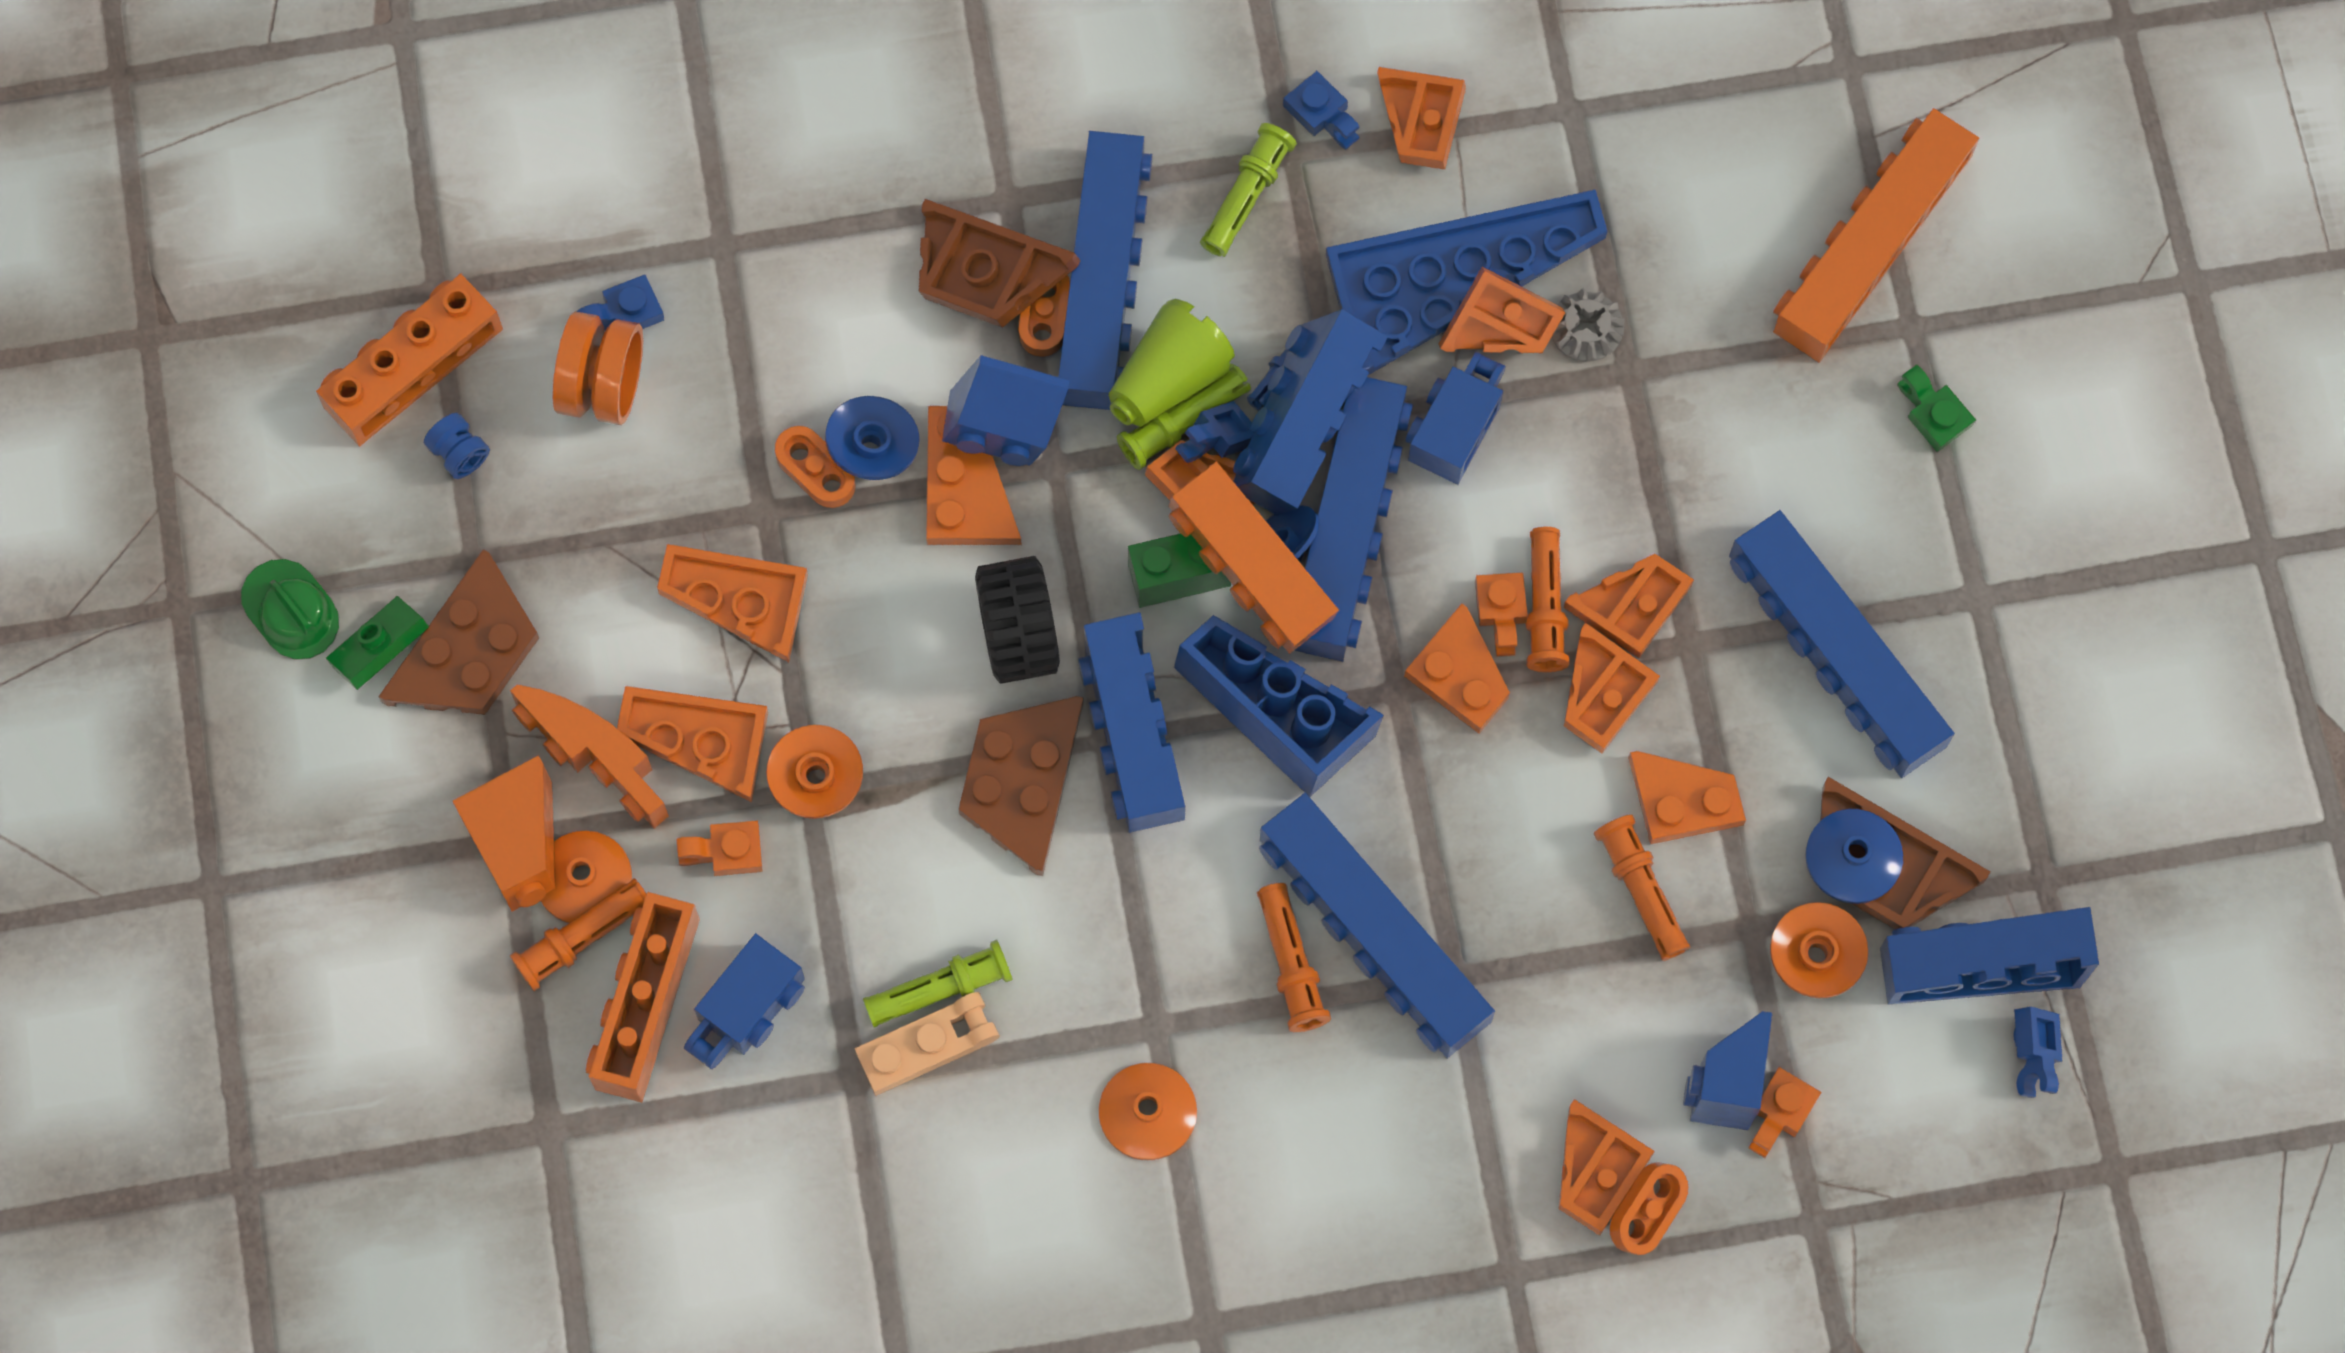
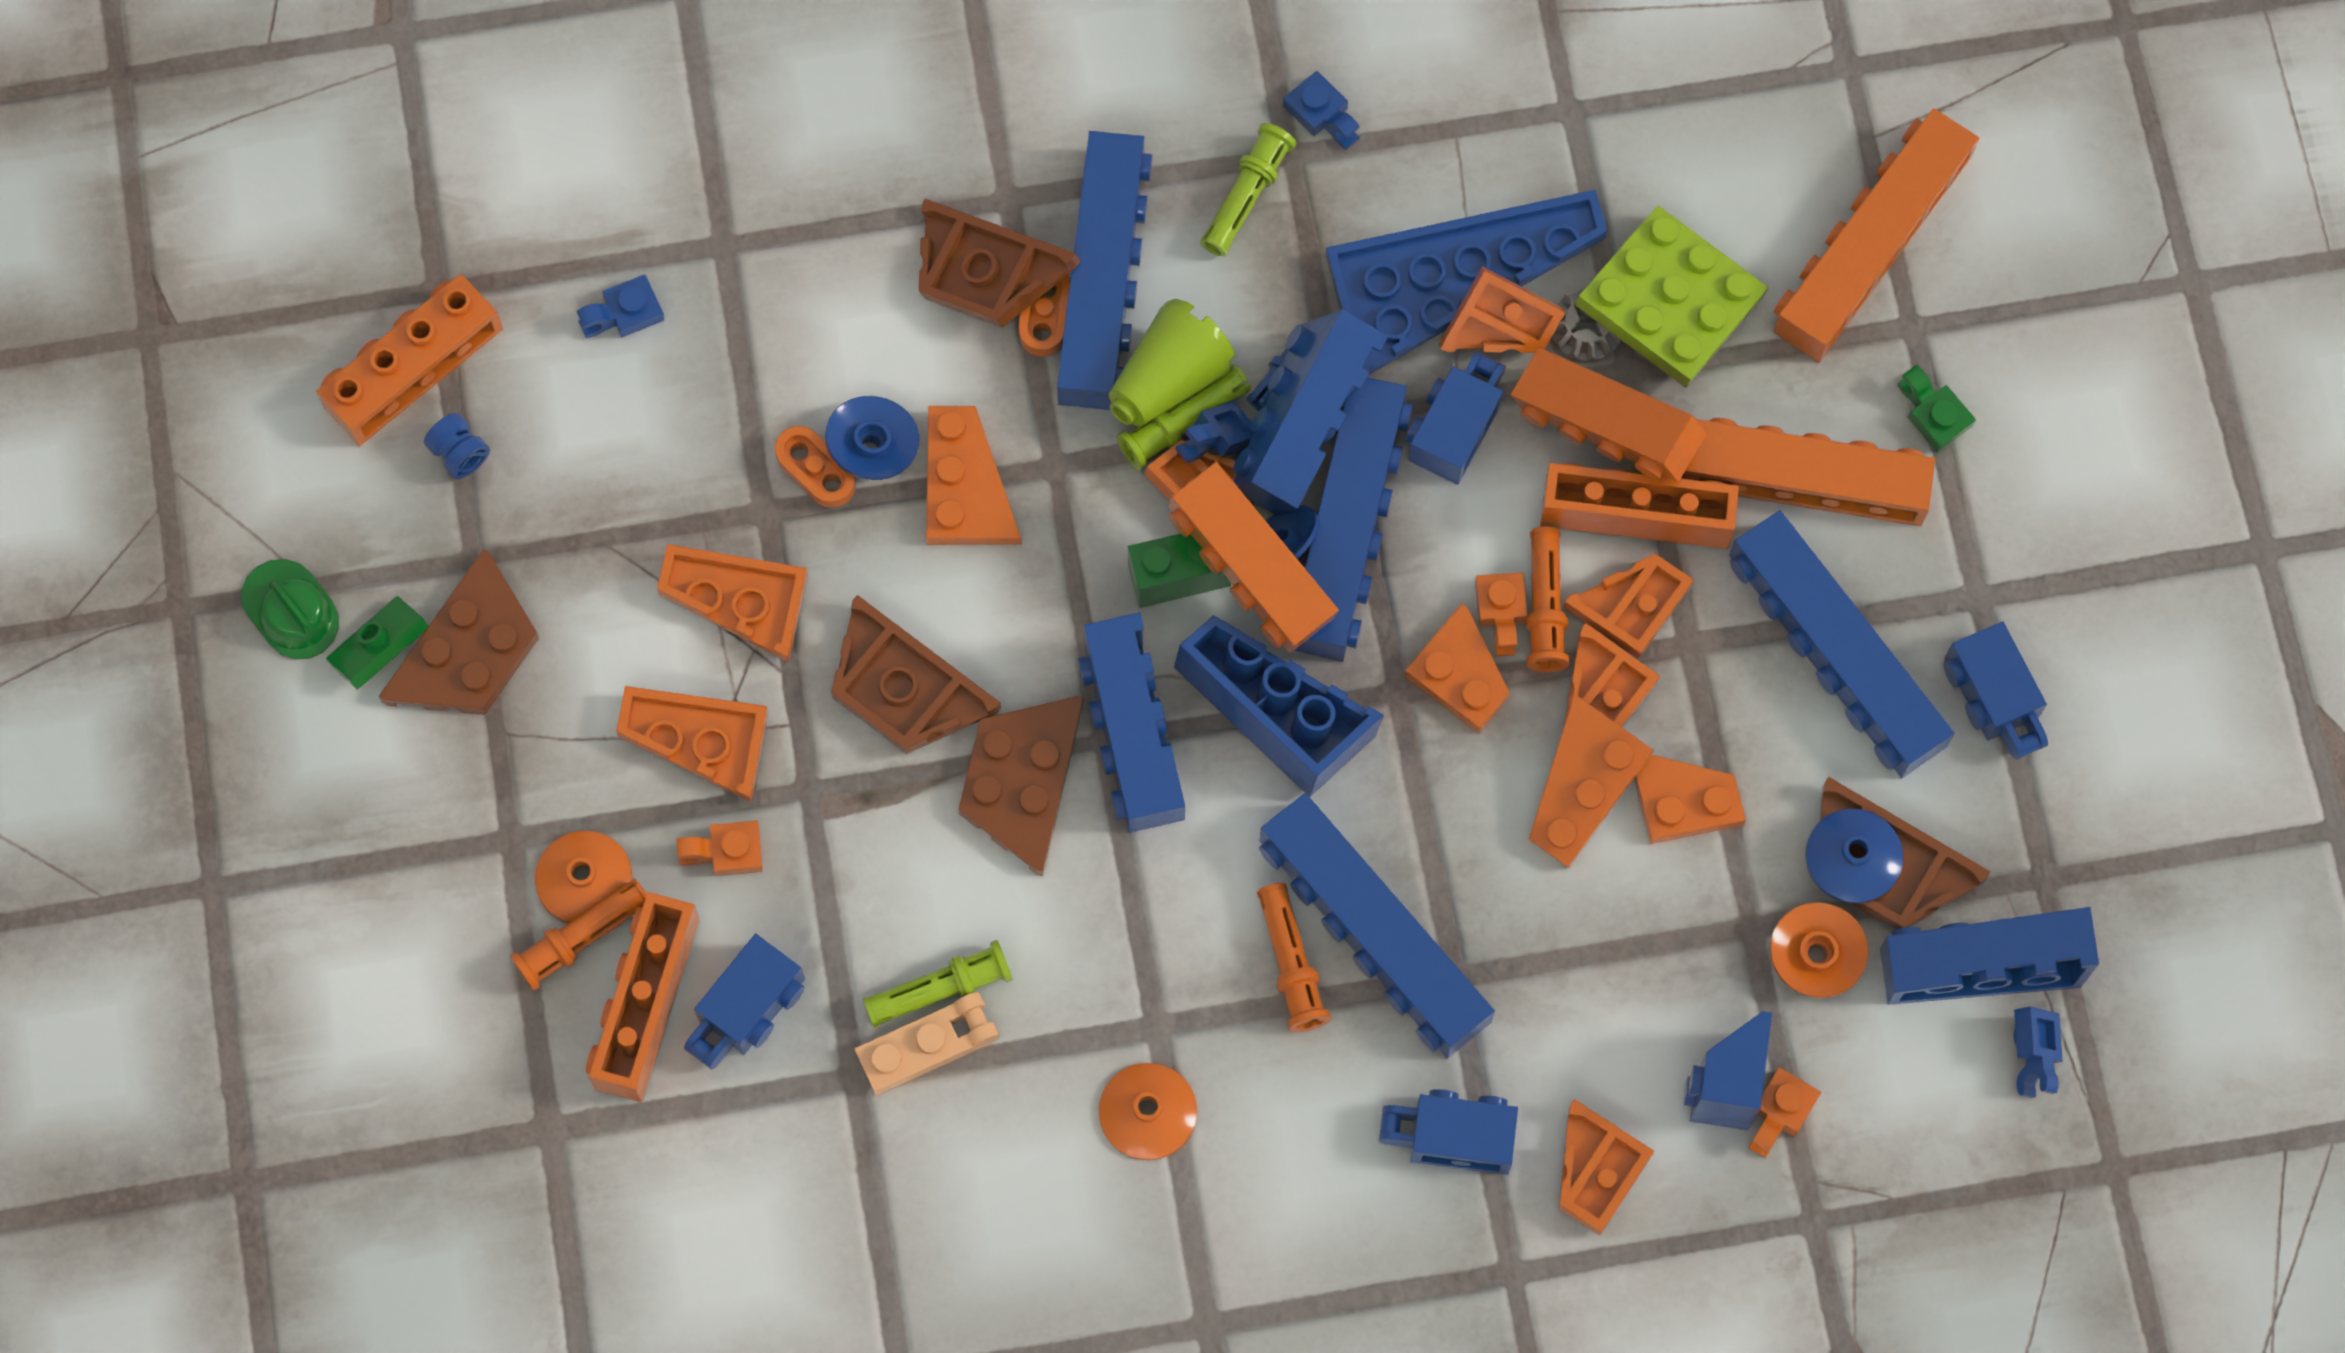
(514, 831): orange slope -> none
(582, 737): orange slope -> none
(597, 368): orange wheel -> none
(809, 750): orange dish -> none
(903, 684): none -> dark orange wing
(1004, 411): blue slope -> none
(1017, 619): black tyre -> none
(1422, 114): orange wing -> none
(1455, 1131): none -> blue brick
(1586, 780): none -> orange wing
(1608, 415): none -> orange brick
(1634, 867): orange pin -> none
(1639, 506): none -> orange brick
(1649, 1212): orange plate -> none
(1671, 296): none -> lime plate
(1815, 471): none -> orange brick
(1997, 688): none -> blue brick

